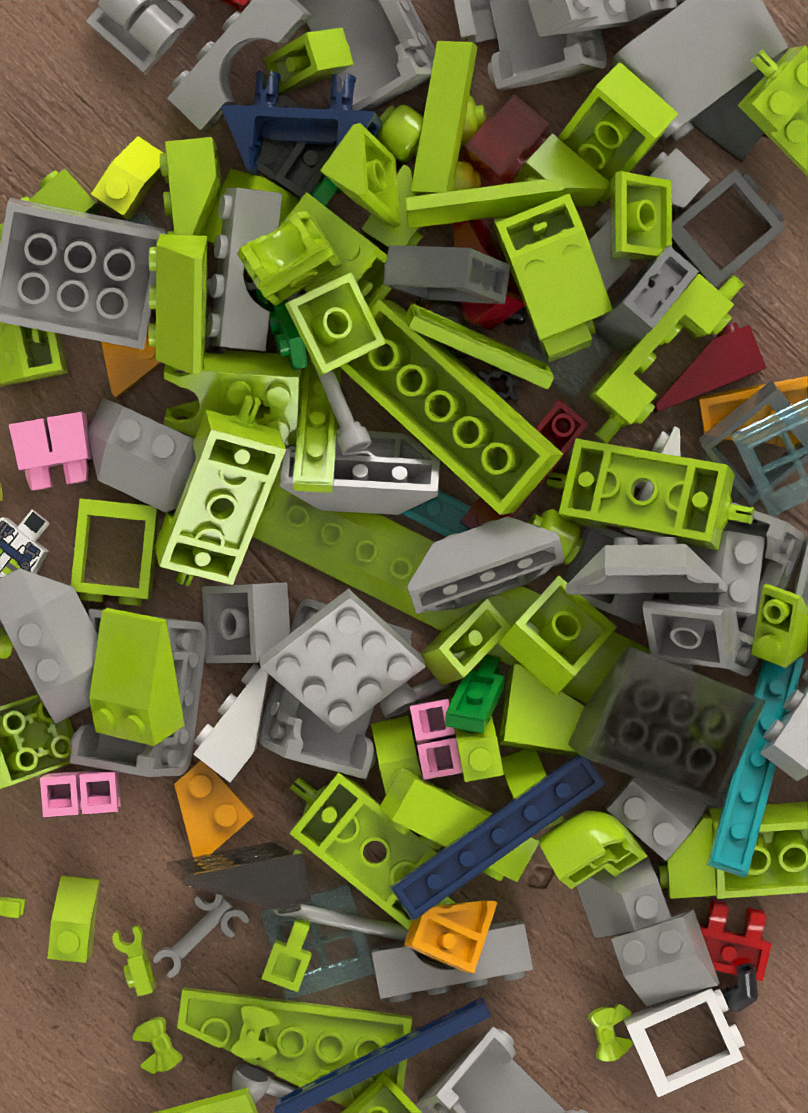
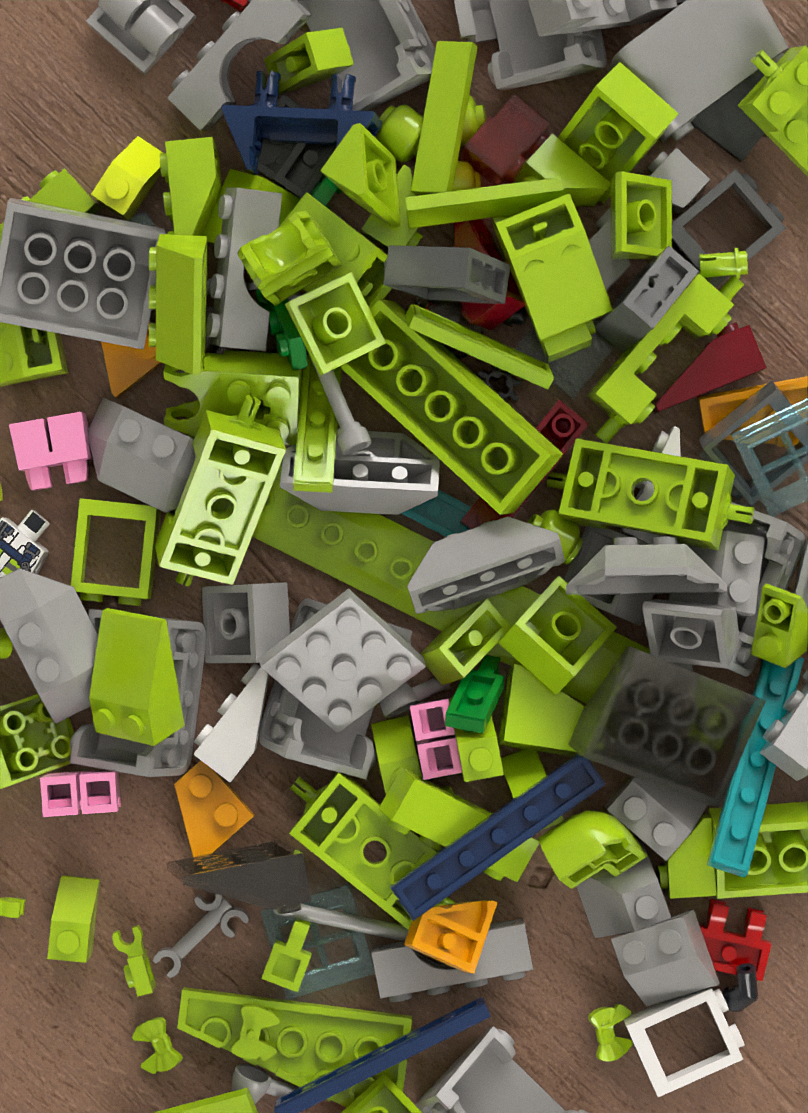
(724, 264): none -> lime pin

